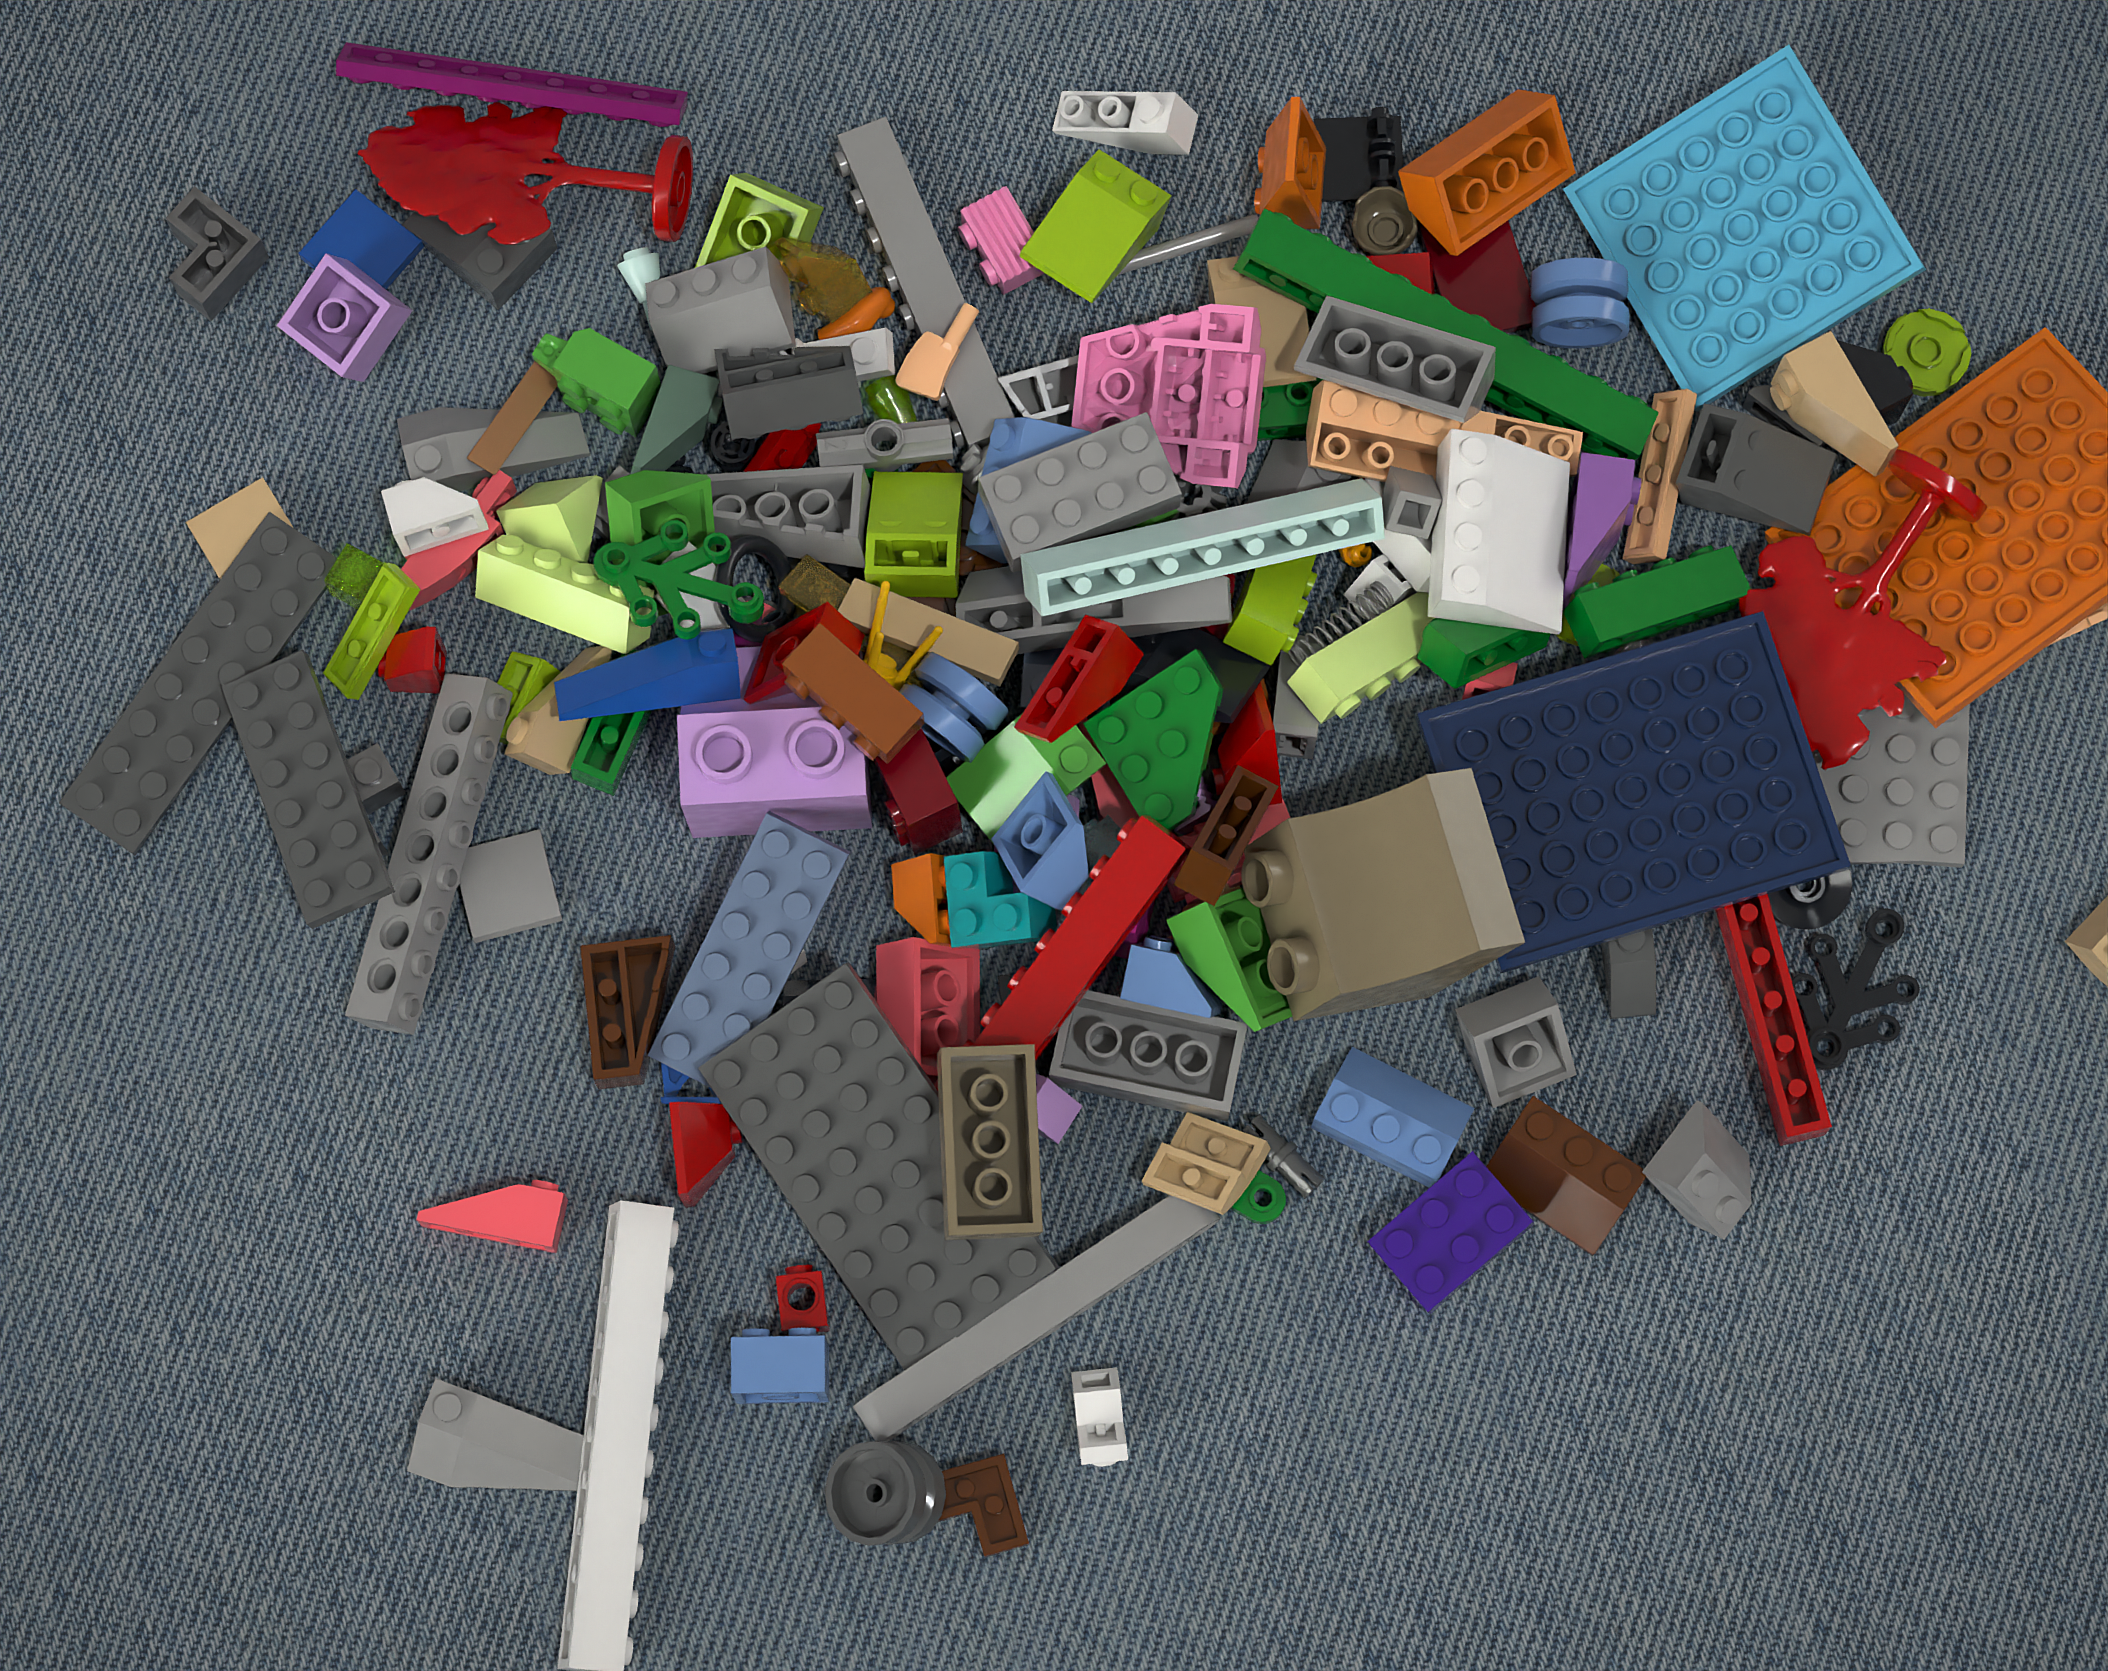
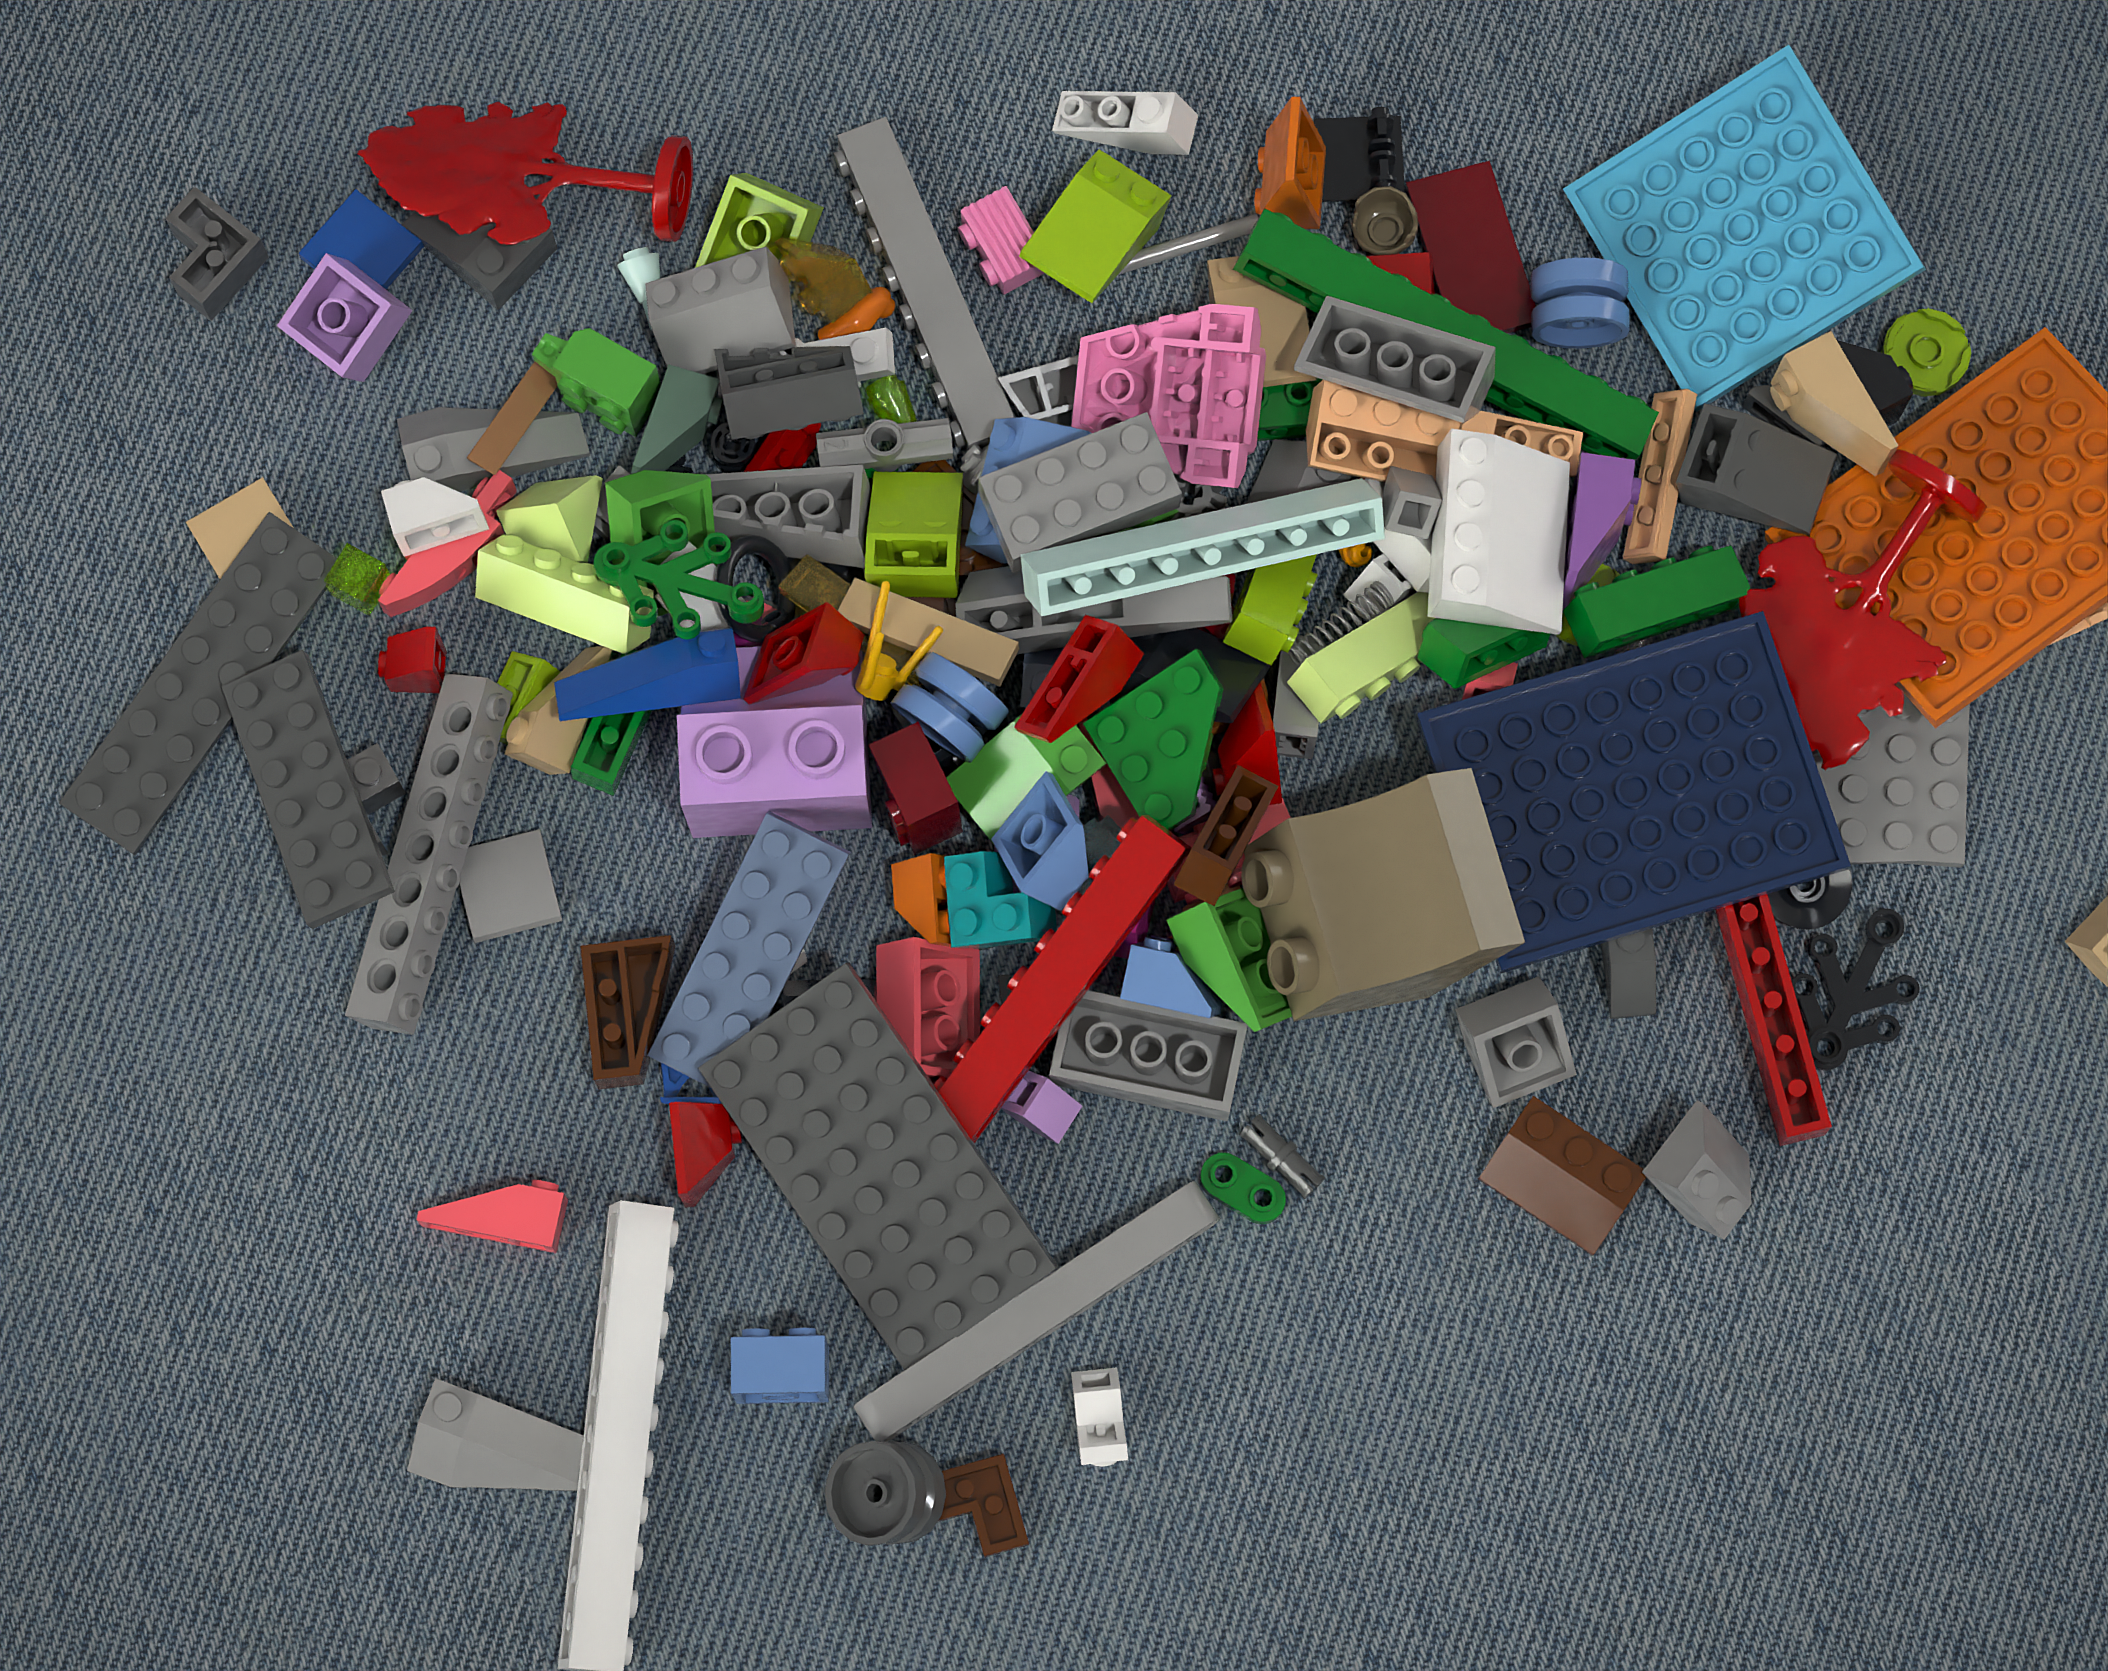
(371, 631): lime tile -> none
(502, 82): magenta plate -> none
(814, 1317): red brick -> none
(852, 695): dark orange brick -> none
(932, 357): light nougat piece -> none
(989, 1142): dark tan brick -> none
(1206, 1163): tan slope -> none
(1392, 1117): medium blue slope -> none
(1451, 1232): dark purple brick -> none
(1489, 170): orange slope -> none

